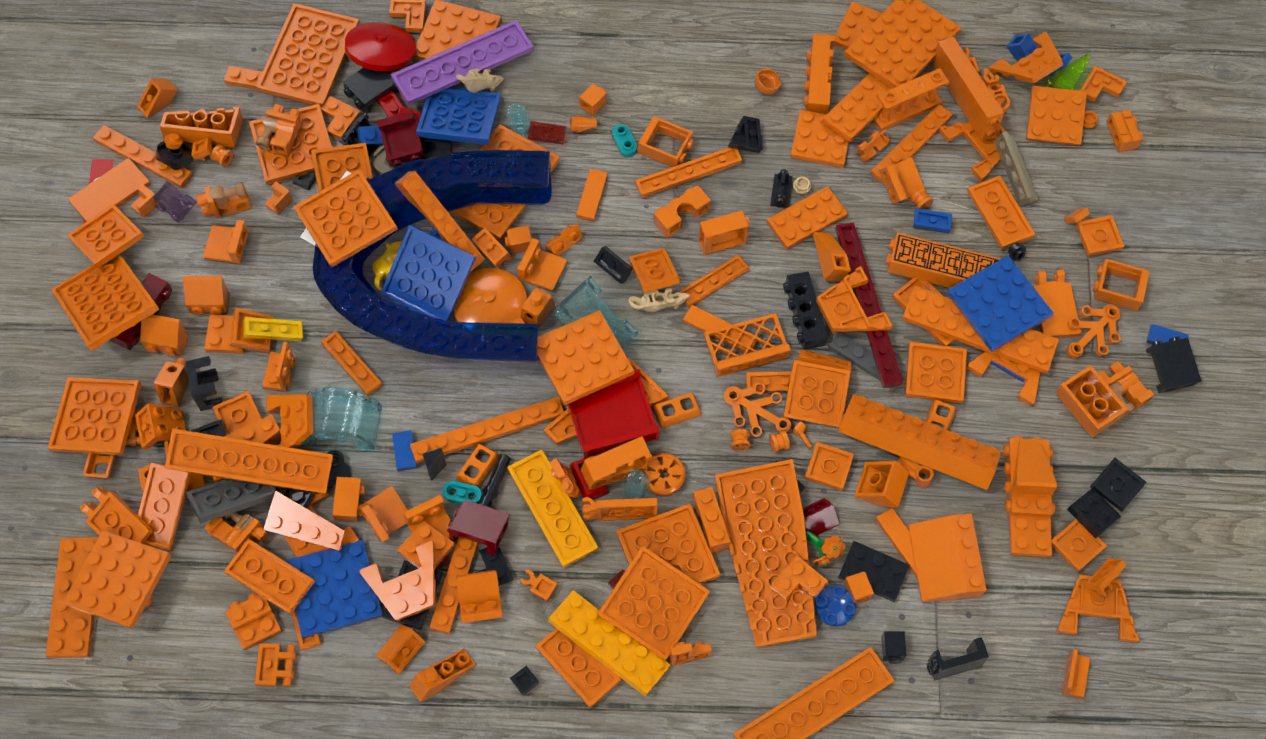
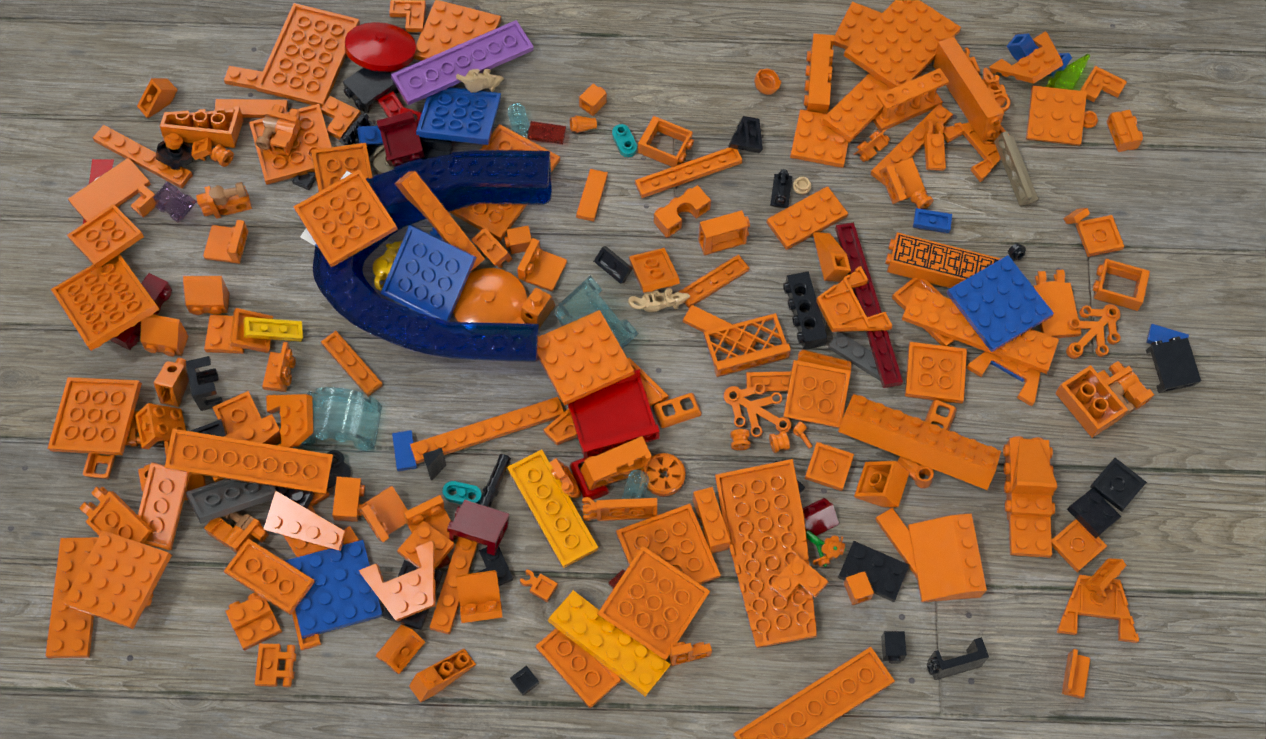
(250, 107): none -> orange tile
(280, 198): orange panel -> none
(484, 468): orange piece -> none
(567, 238): orange hinge -> none
(835, 606): blue dish -> none
(934, 146): none -> orange hinge
(1000, 212): orange plate -> none

